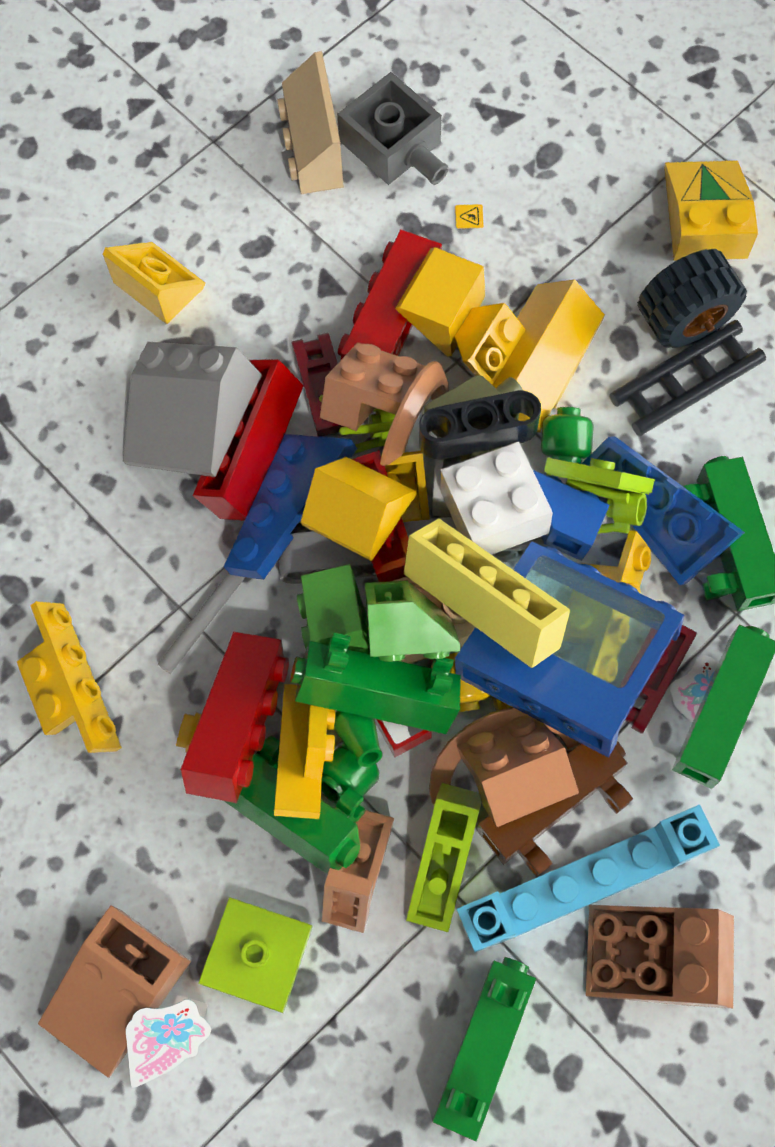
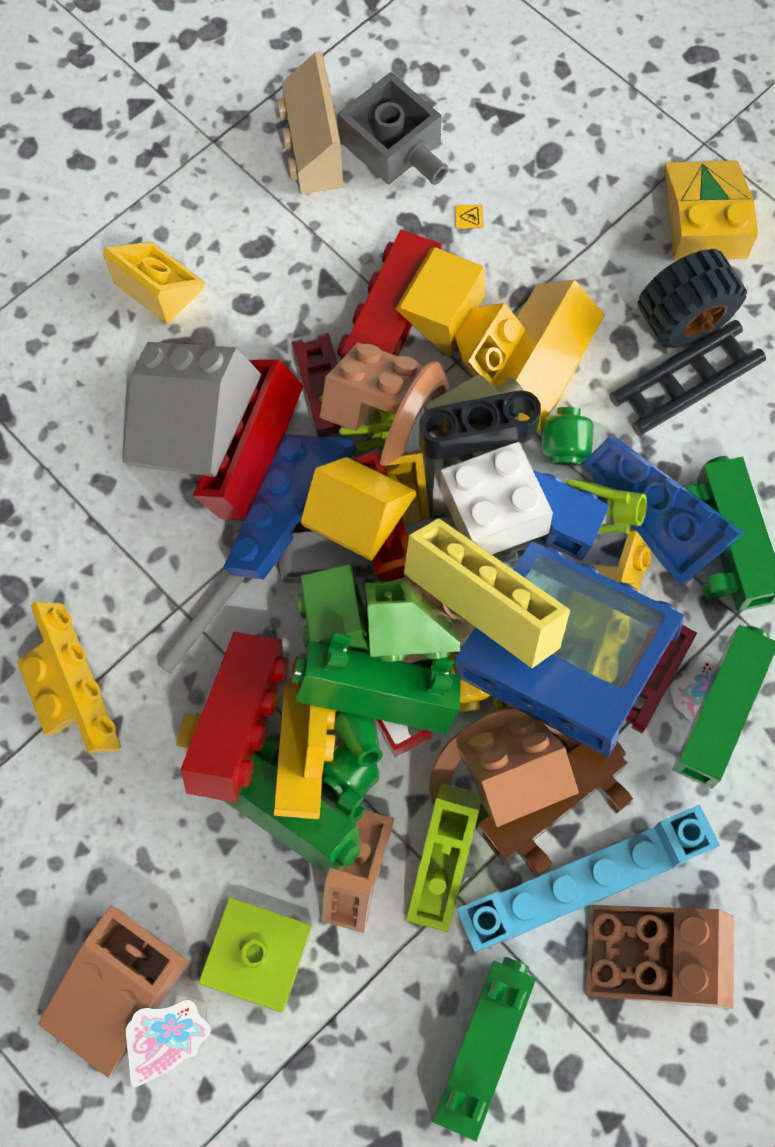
(599, 473): lime plate -> none

